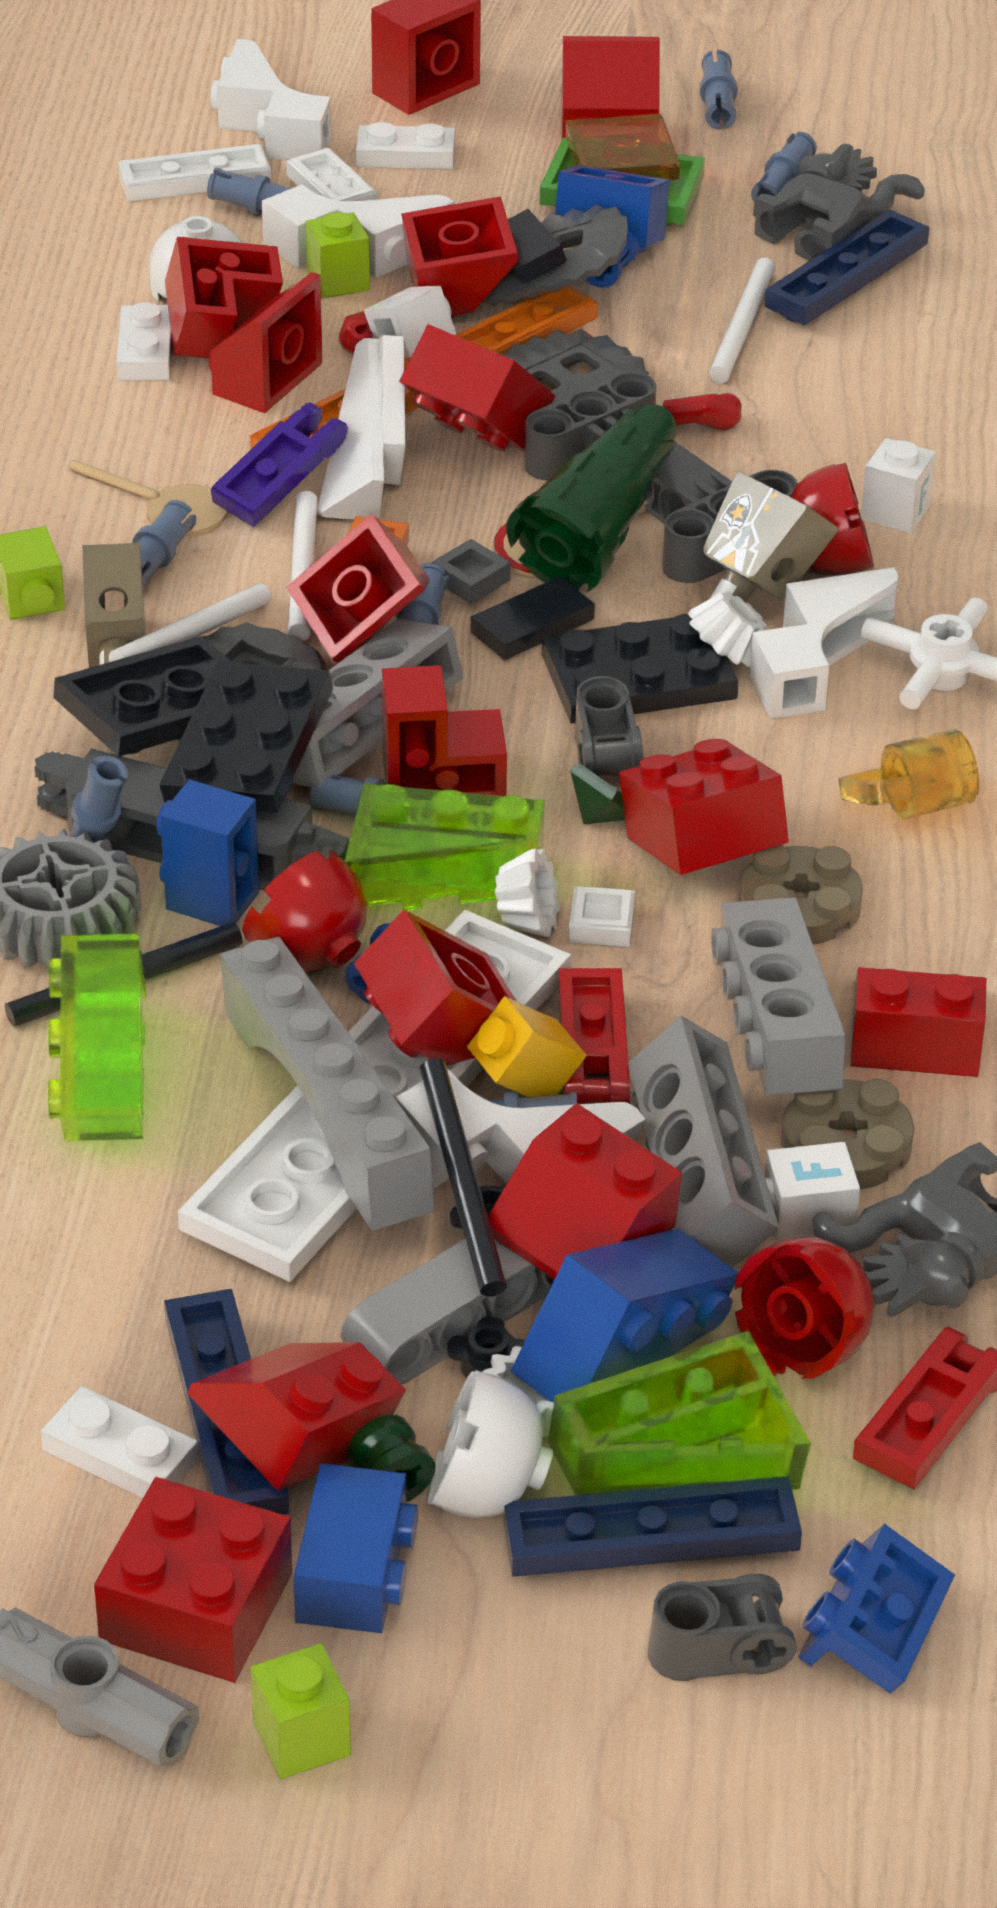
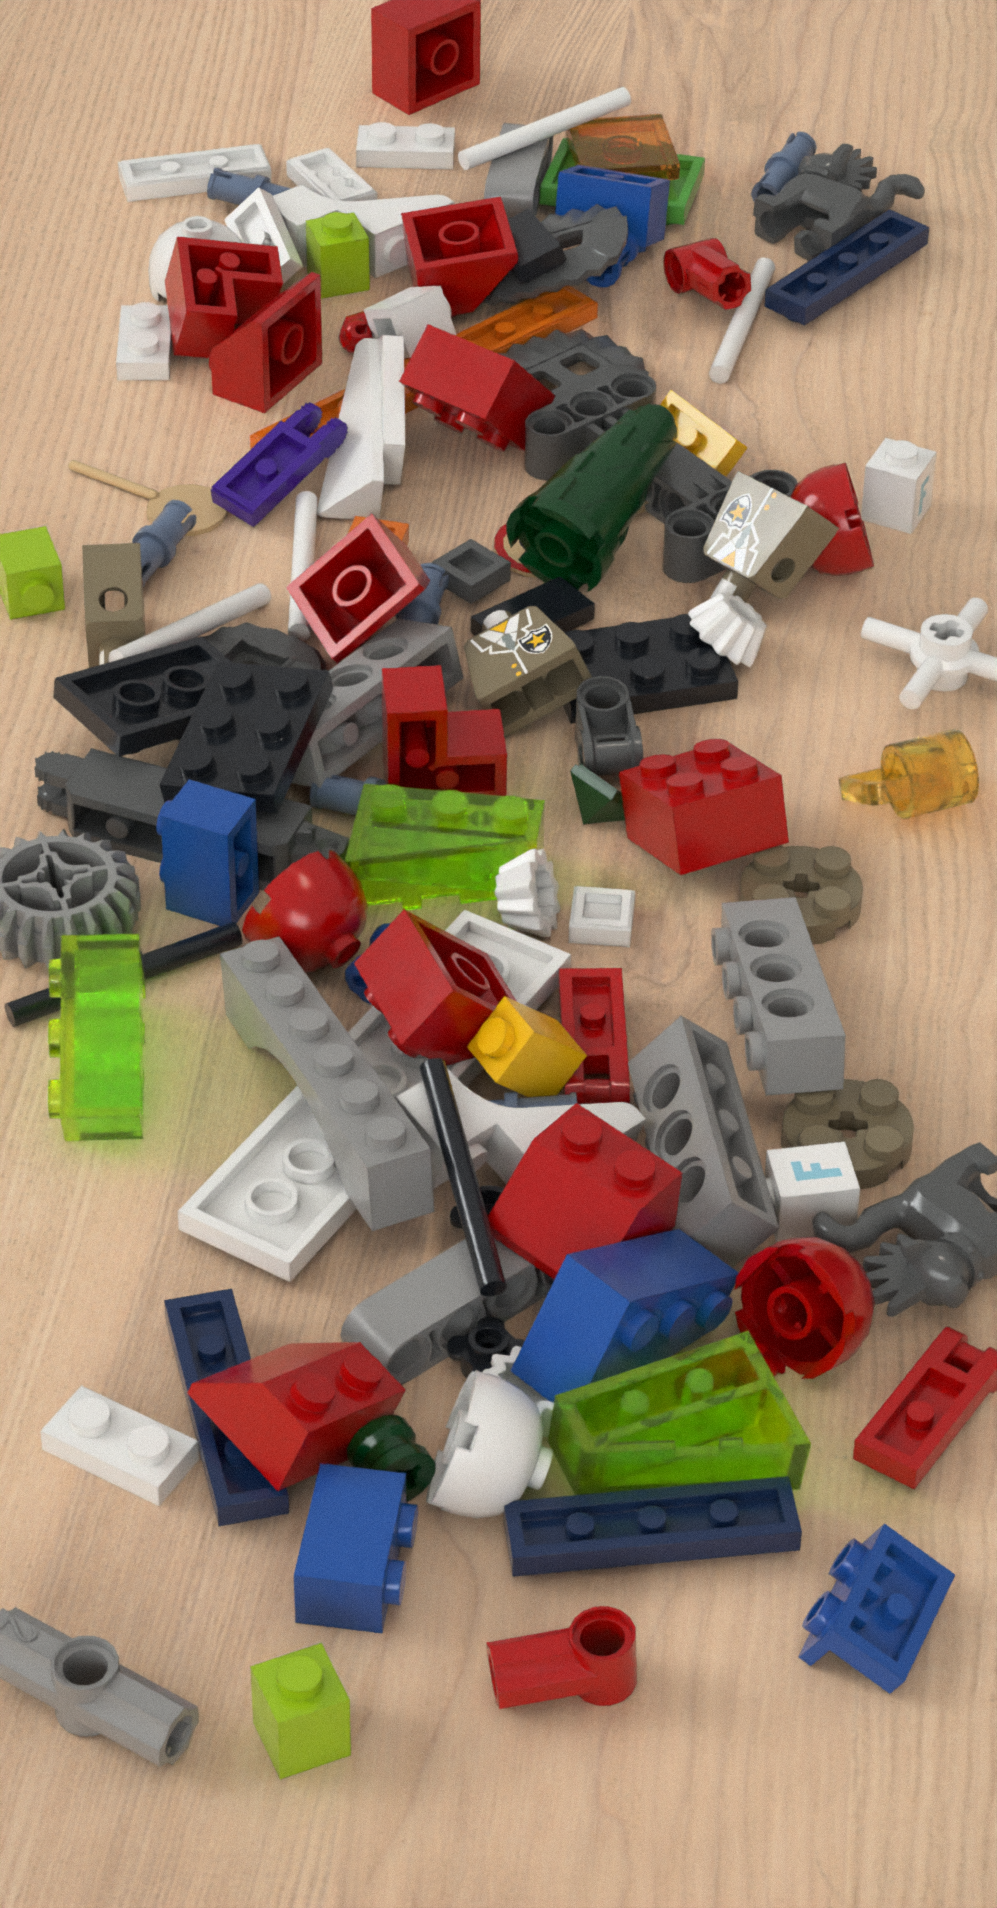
(97, 805): sand blue pin -> none
(194, 1579): red brick -> none
(256, 101): white arch -> none
(260, 223): none -> white plate
(519, 175): none -> light grey beam
(523, 666): none -> dark tan torso
(544, 128): none -> white bar
(585, 1660): none -> red piece
(609, 77): red slope -> none
(703, 435): none -> yellow plate
(708, 271): none -> red piece
(708, 410): red arm -> none
(717, 1626): dark grey piece -> none
(718, 89): sand blue pin -> none
(818, 629): white arch -> none
(918, 1021): red slope -> none

